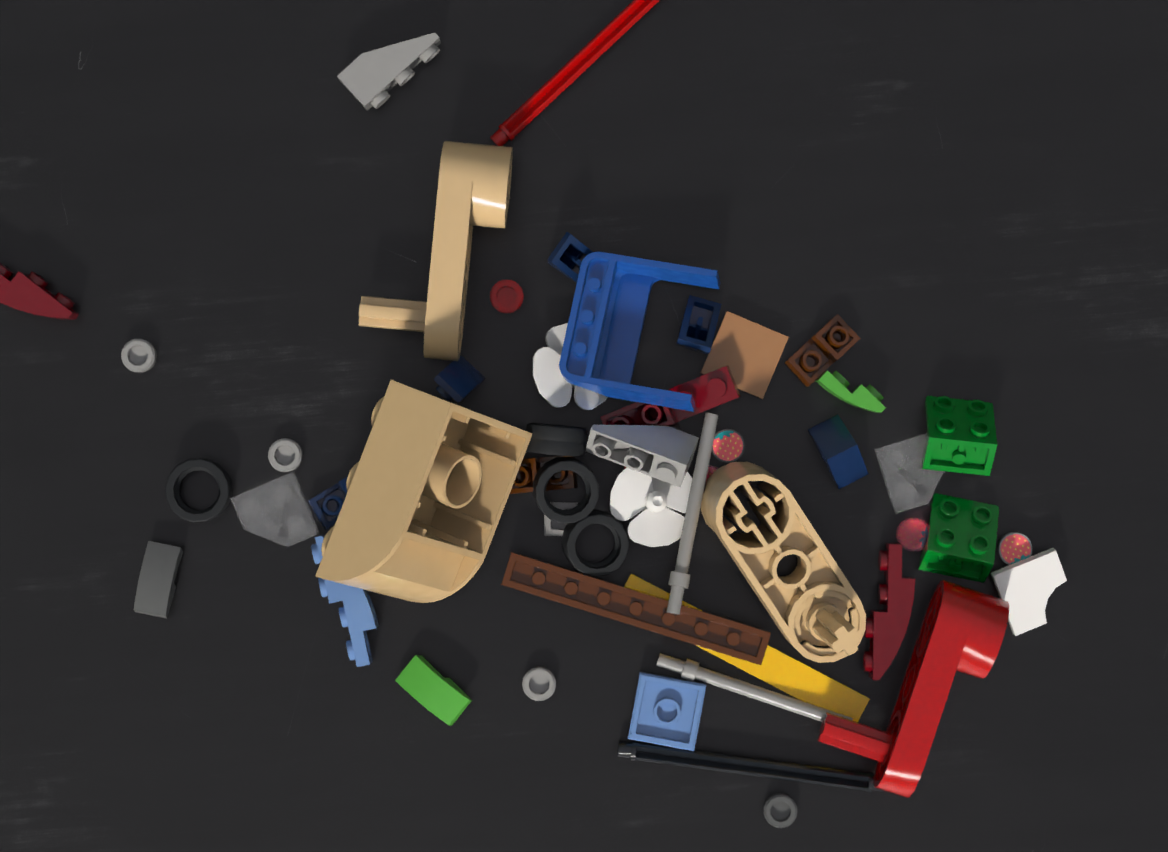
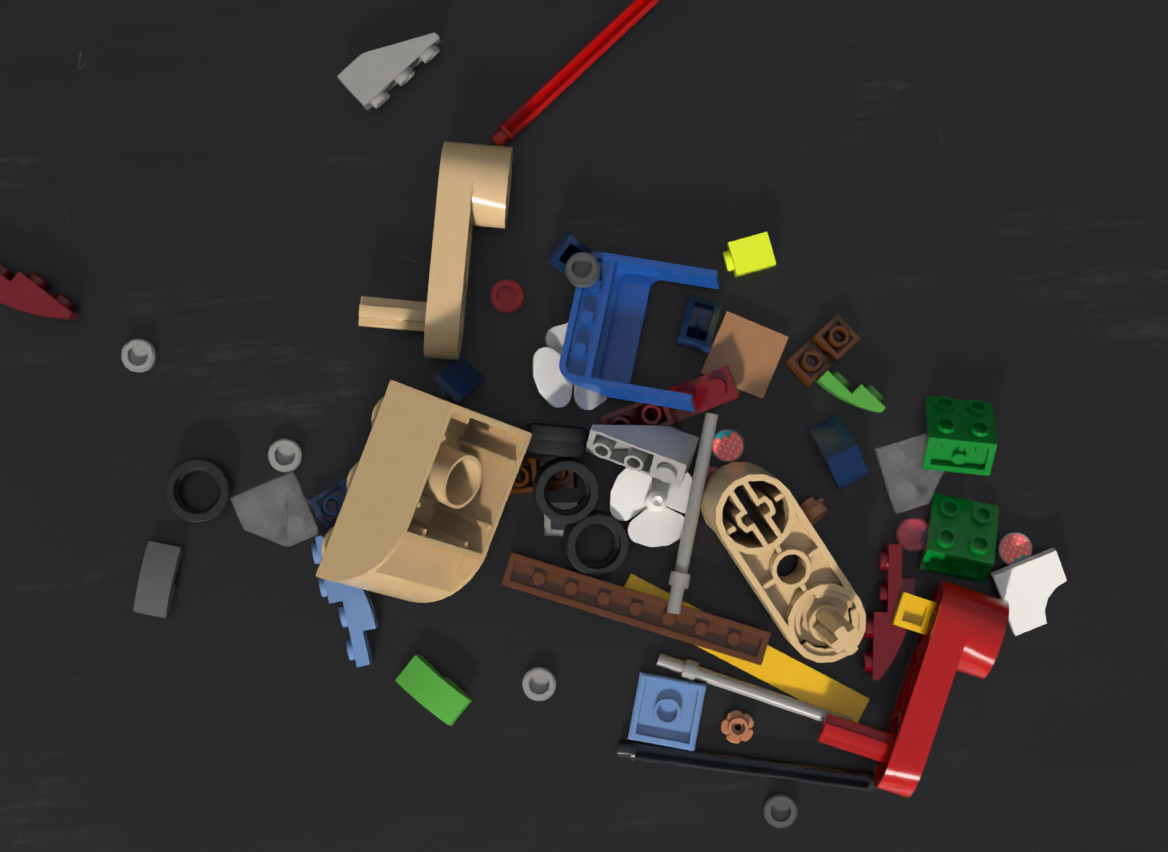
(582, 270): none -> dark grey tile
(728, 726): none -> nougat plate
(749, 254): none -> neon yellow brick
(814, 509): none -> nougat plate
(913, 613): none -> yellow tile

